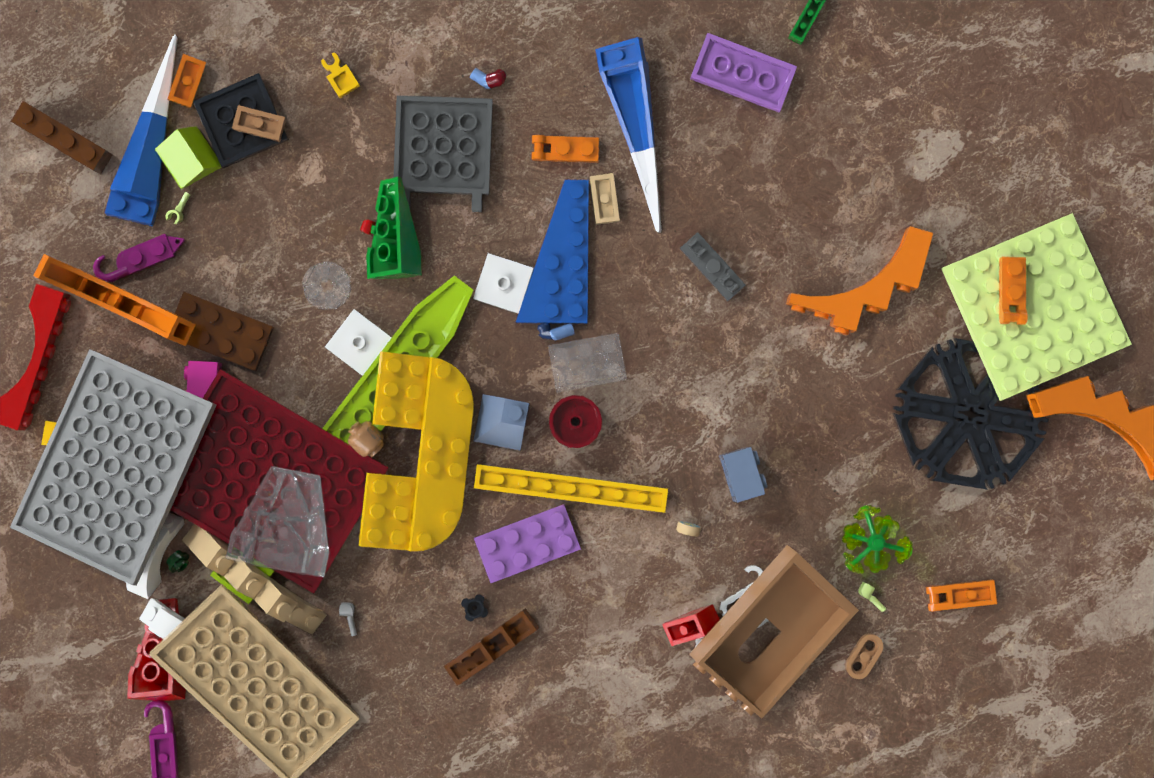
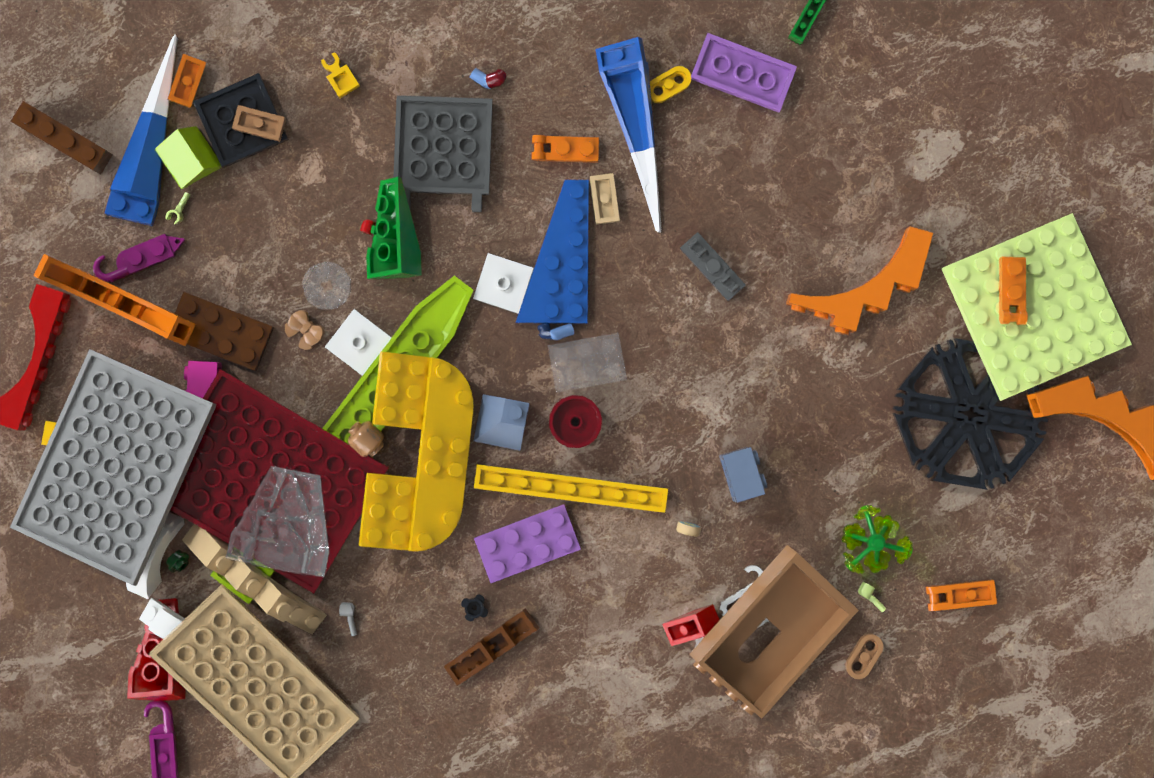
(300, 322): none -> medium nougat piece
(668, 85): none -> yellow plate

